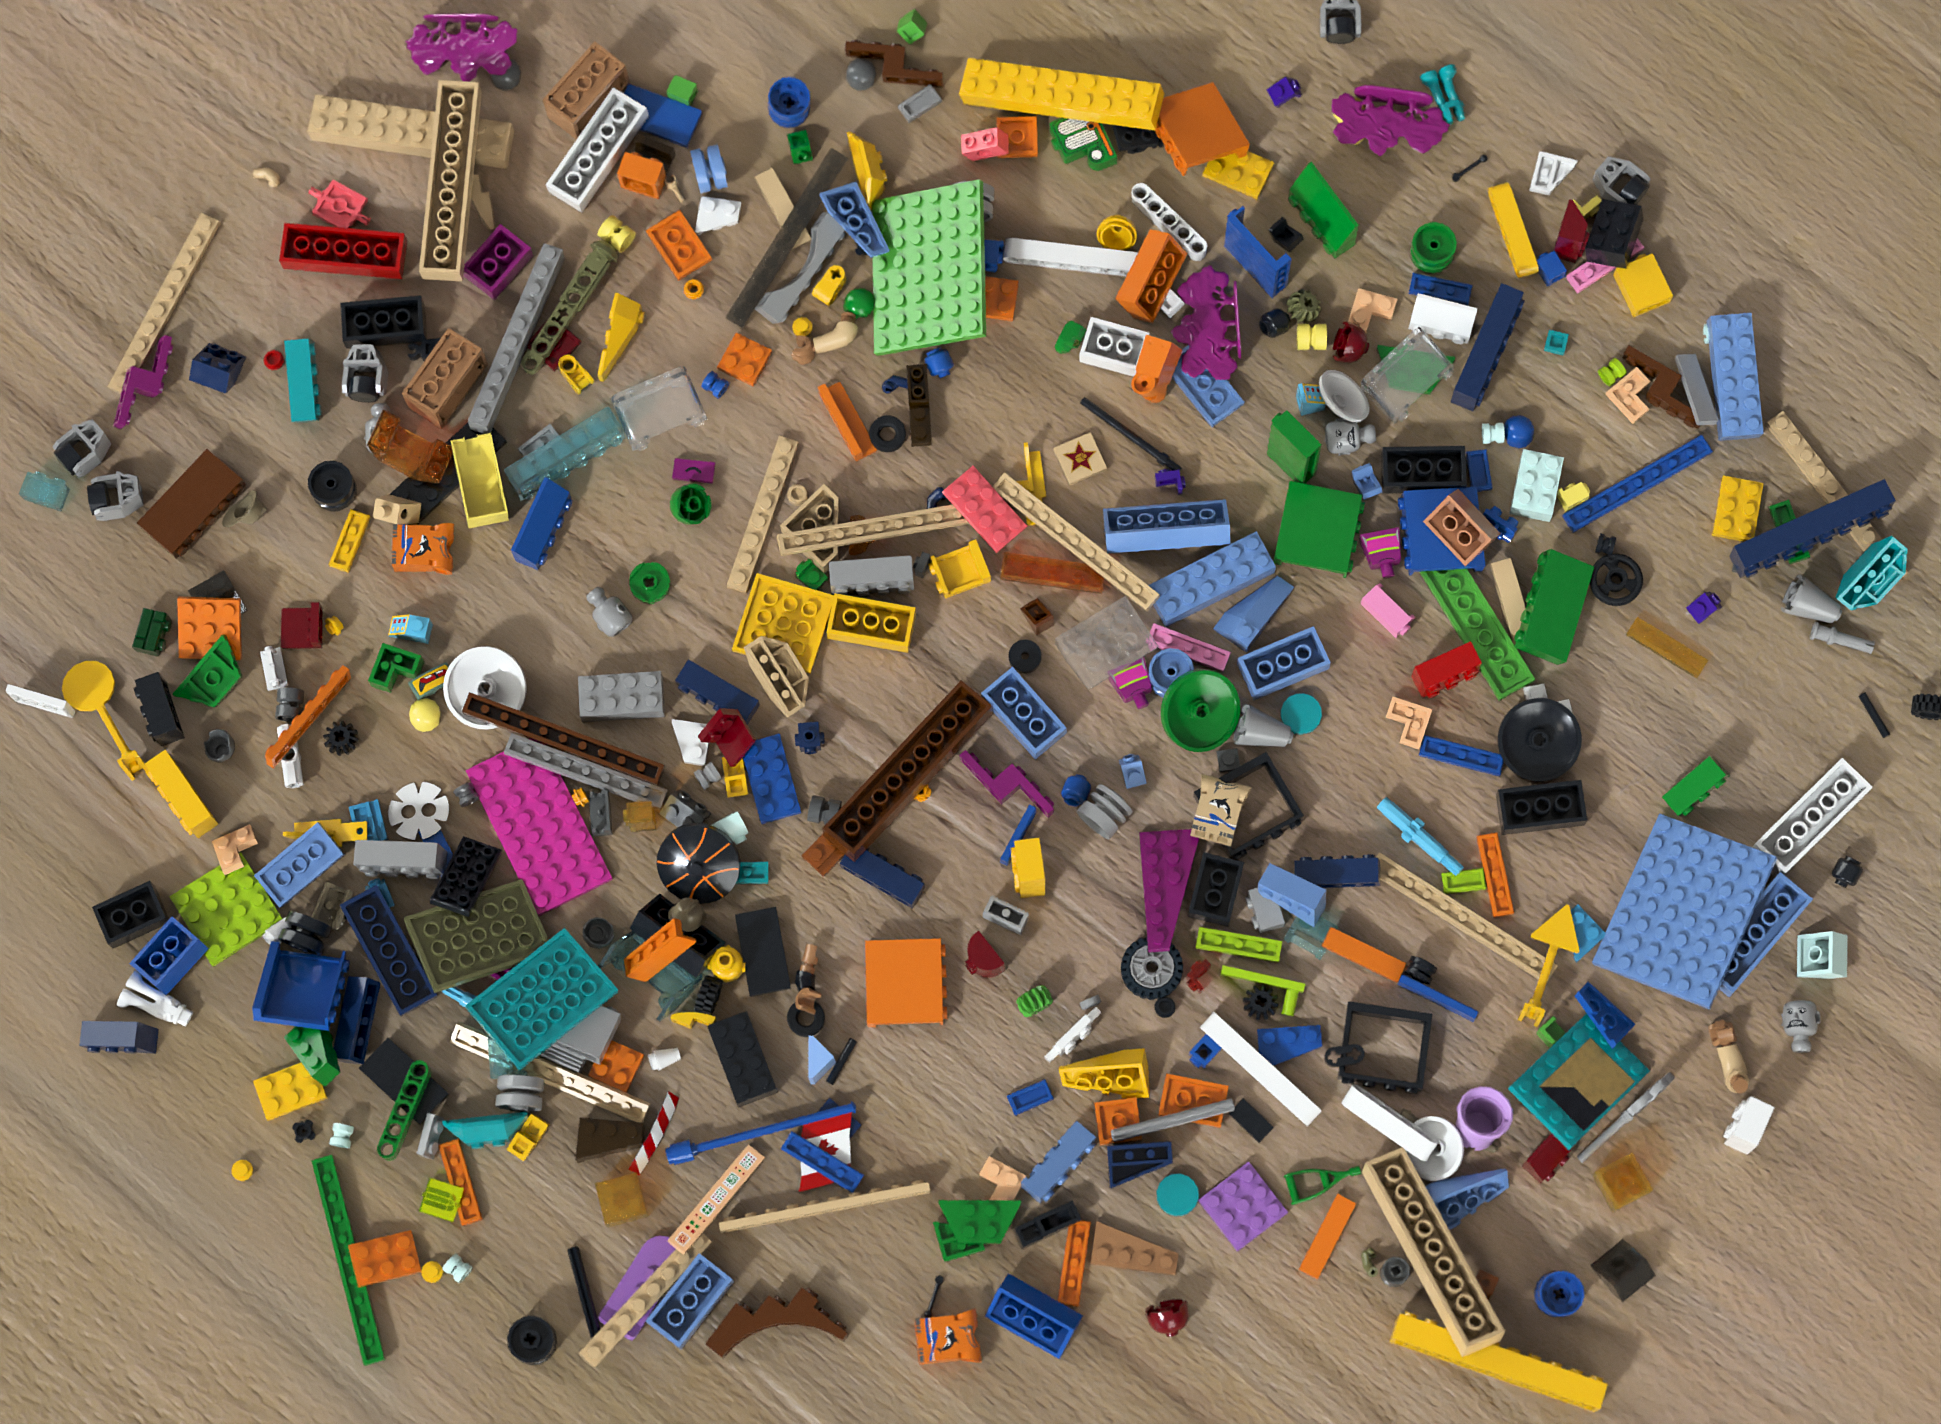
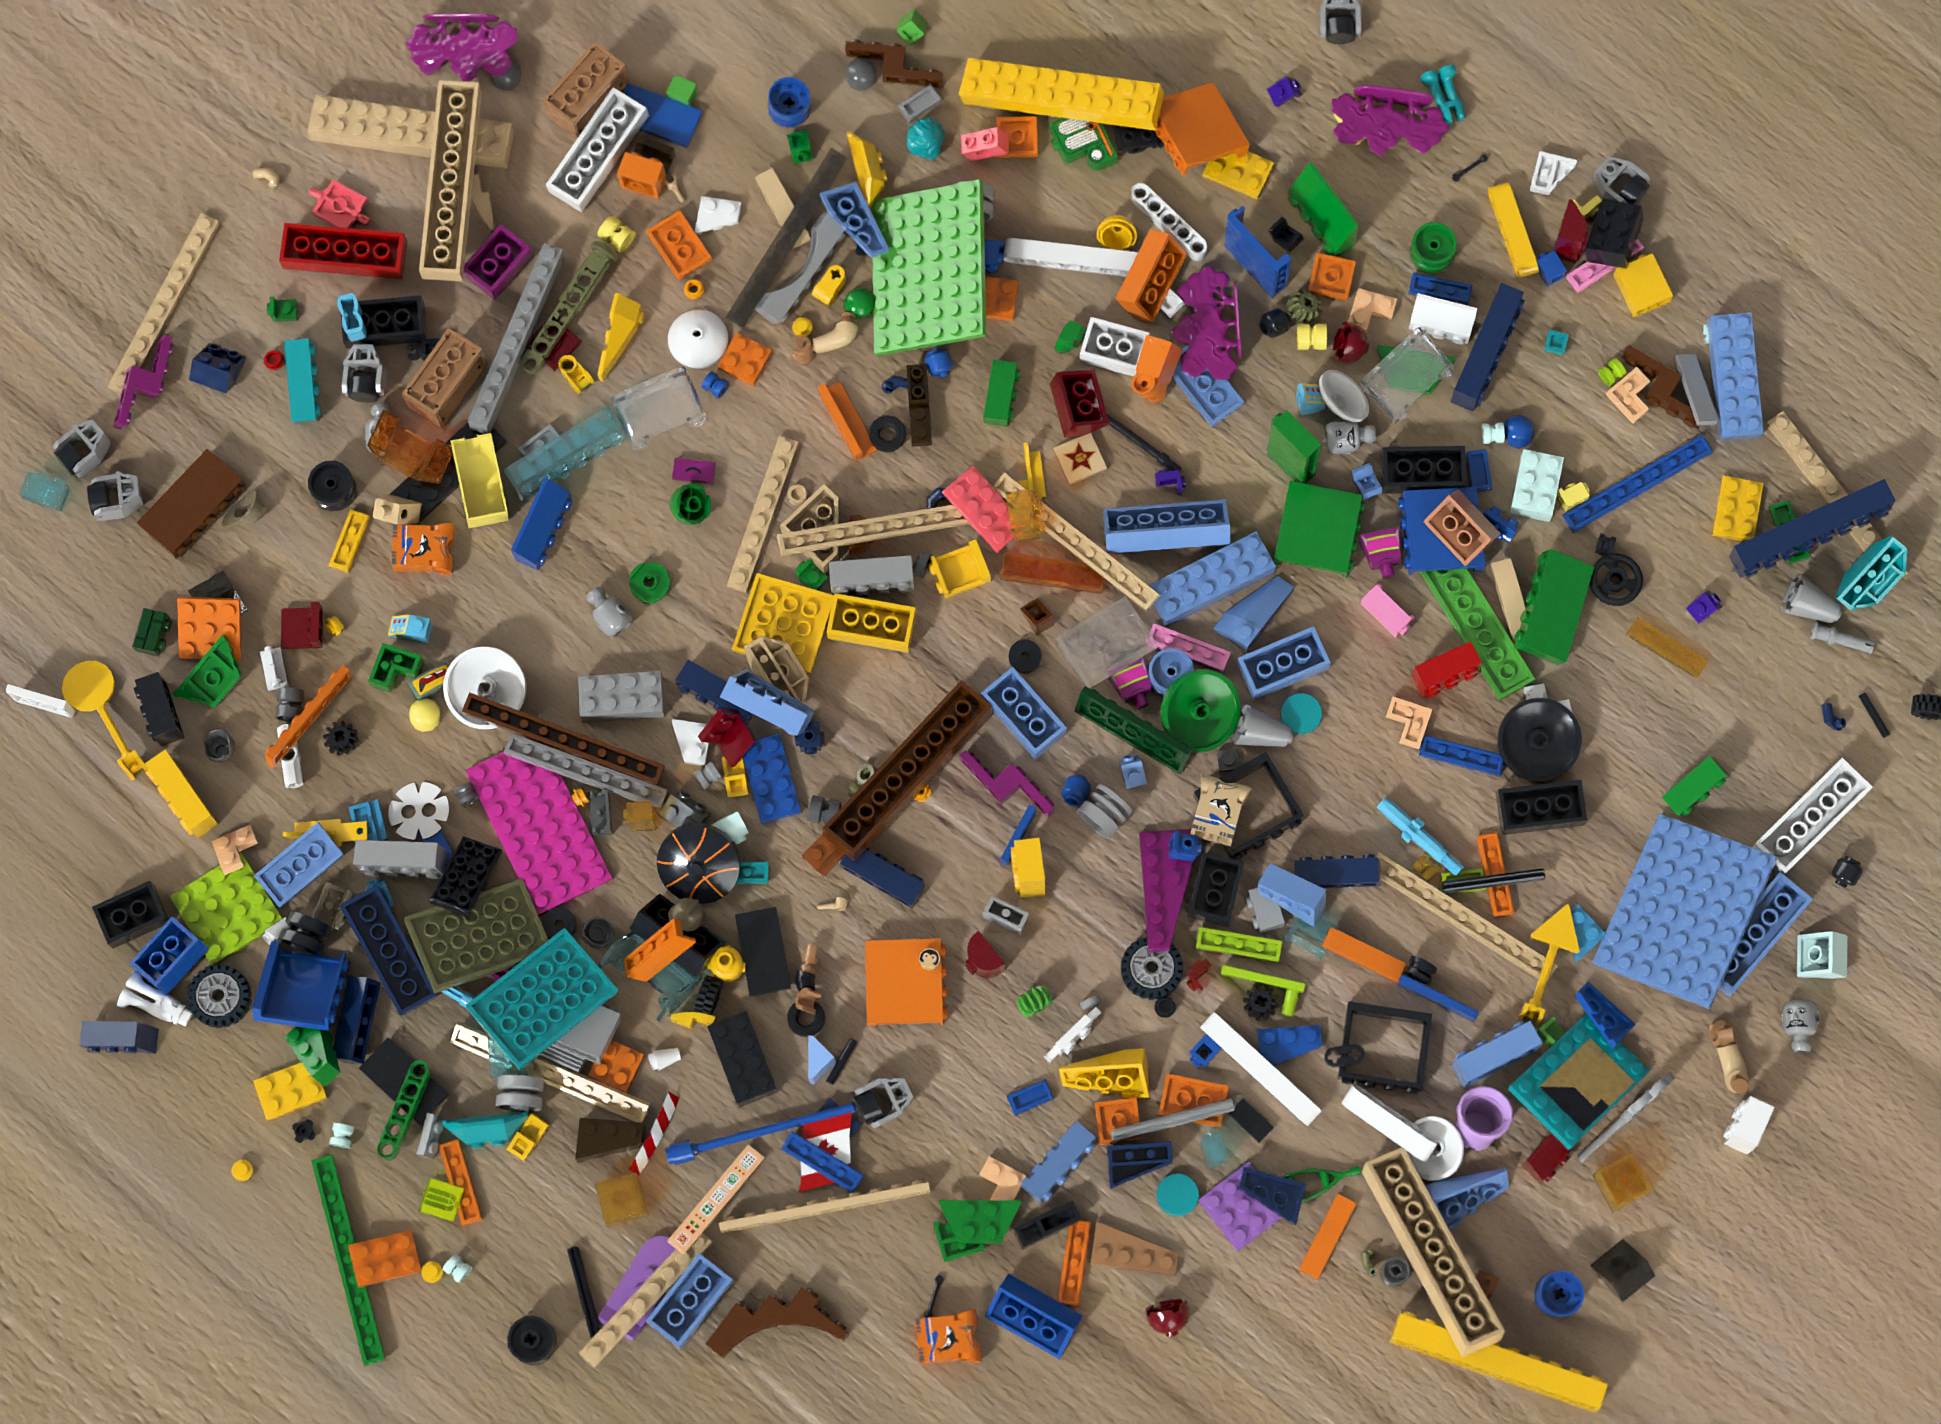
(210, 982): none -> wheel
(282, 310): none -> green bracket
(351, 317): none -> medium azure brick
(555, 915): none -> black piece
(701, 350): none -> white dish
(710, 168): medium blue wheel -> none
(767, 702): none -> medium blue wedge
(840, 905): none -> tan hand
(862, 776): none -> olive plate
(869, 1106): none -> light grey piece
(925, 138): none -> teal hair
(929, 959): none -> tan tile
(1001, 393): none -> green brick
(1025, 515): none -> clear yellow brick
(1078, 402): none -> dark red slope
(1133, 730): none -> dark green plate
(1178, 847): none -> blue brick
(1213, 1150): none -> clear light blue brick
(1274, 1192): none -> dark blue wing
(1331, 276): none -> orange plate
(1426, 867): none -> clear yellow wheel
(1493, 880): none -> black axle
(1496, 1054): none -> medium blue brick
(1830, 719): none -> dark blue arm

